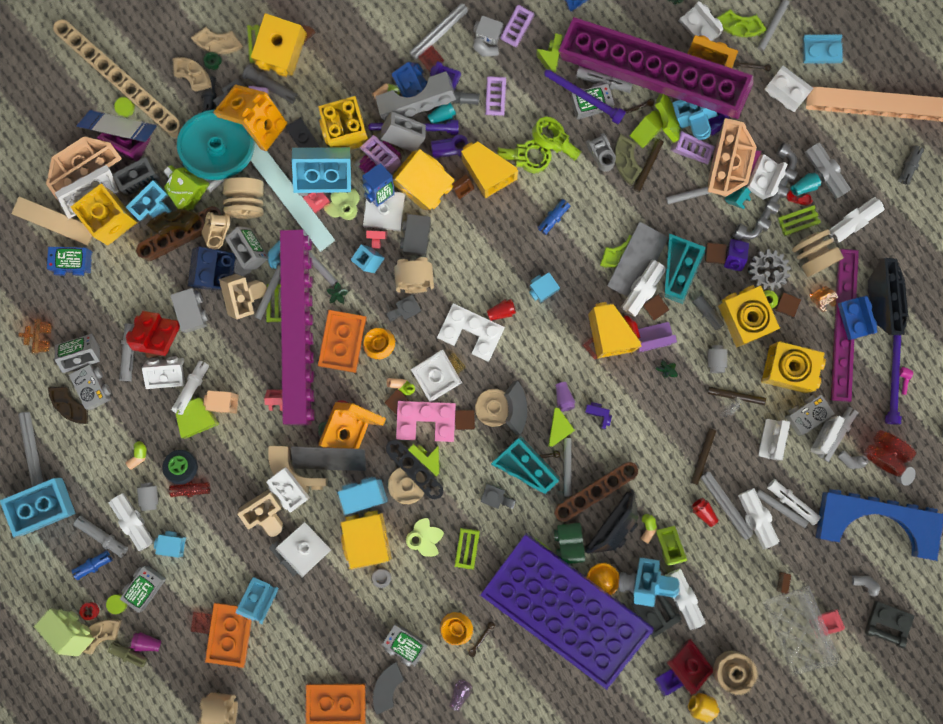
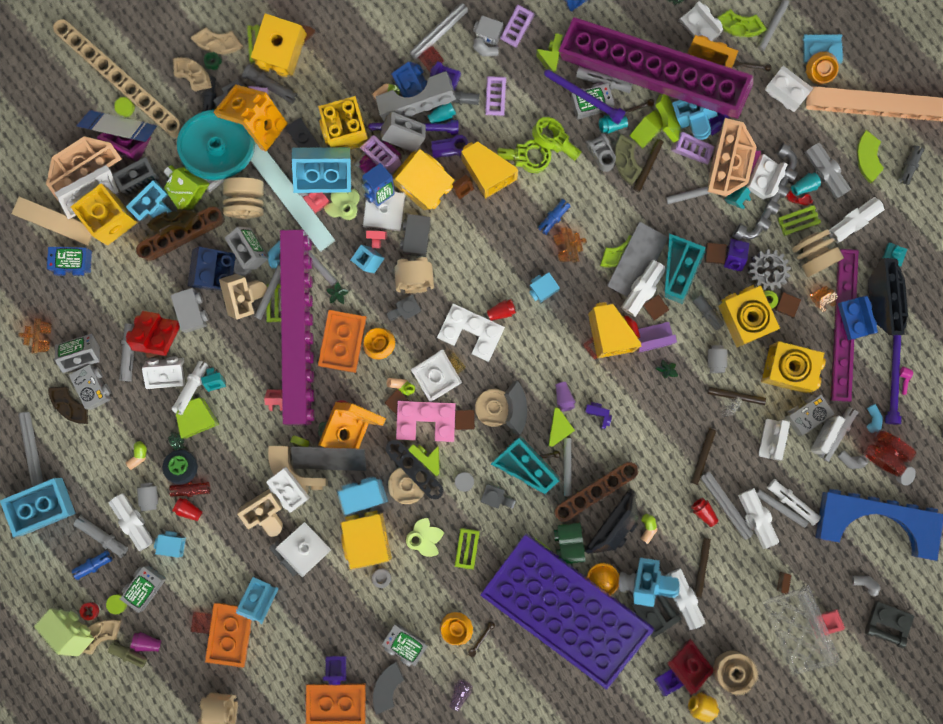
(176, 440): none -> clear green plate
(187, 510): none -> red cone
(213, 380): none -> teal tile
(215, 229): tan piece -> none
(221, 402): light nougat brick -> none
(298, 441): none -> lime tile
(335, 670): none -> dark purple bracket
(464, 481): none -> light grey tile
(566, 237): none -> clear orange hips
(607, 126): none -> teal cone
(671, 545): lime slope -> none
(702, 567): none -> dark brown bar
(822, 68): none -> light orange hat
(867, 156): none -> lime tile
(877, 419): none -> medium azure arm
(895, 251): none -> teal tile

